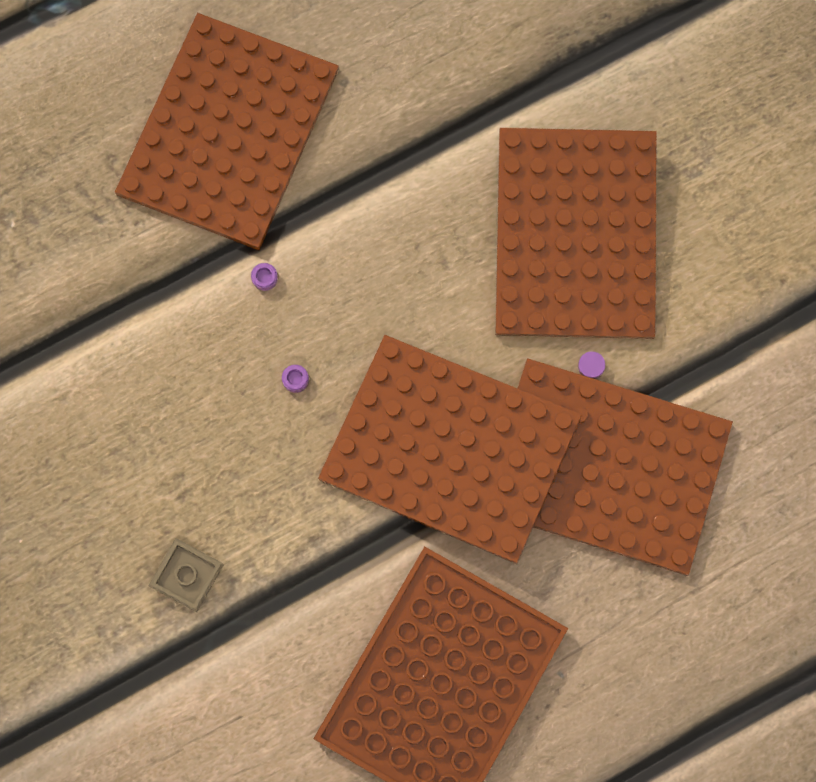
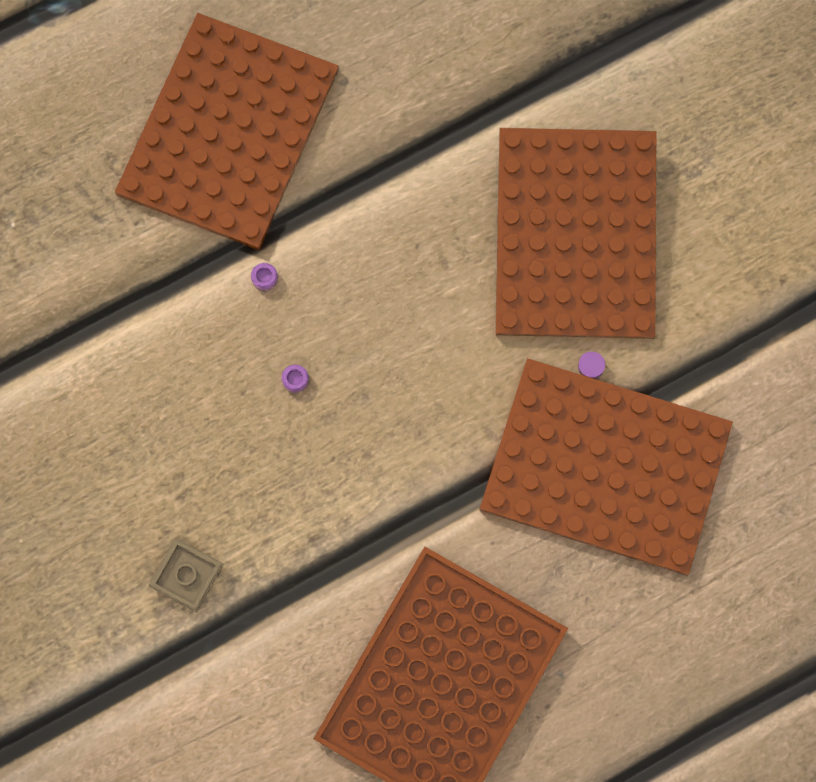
(450, 448): dark orange plate -> none

